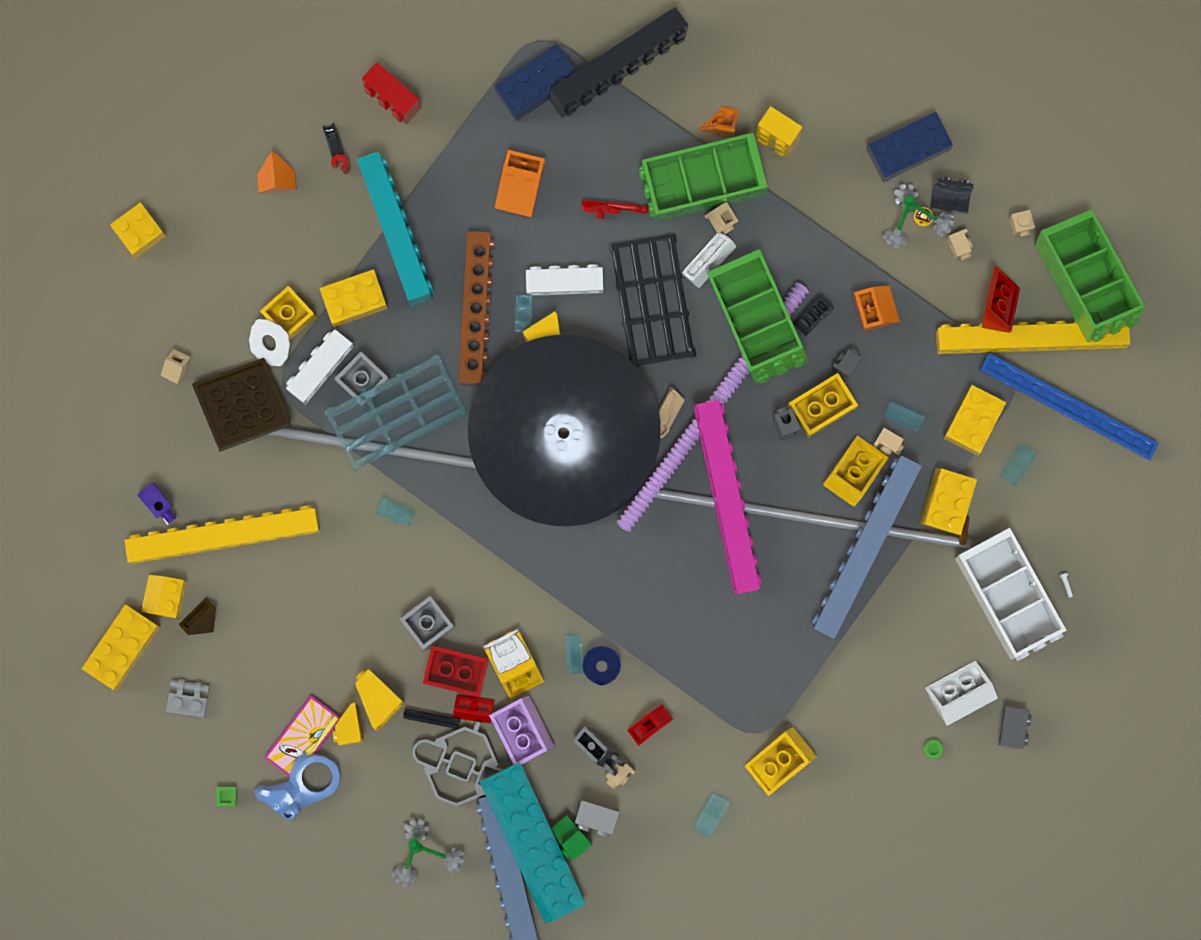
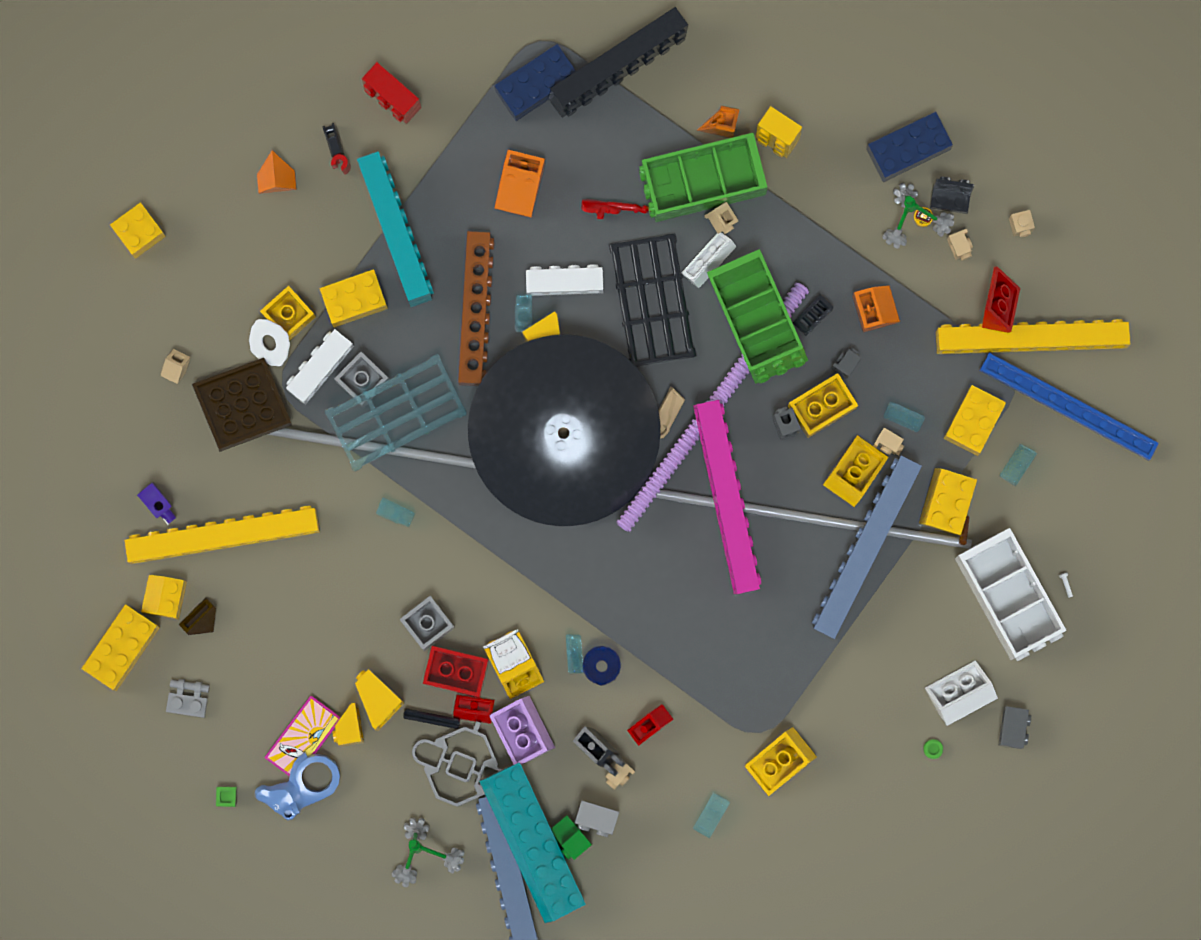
(1090, 276): bright green container -> none

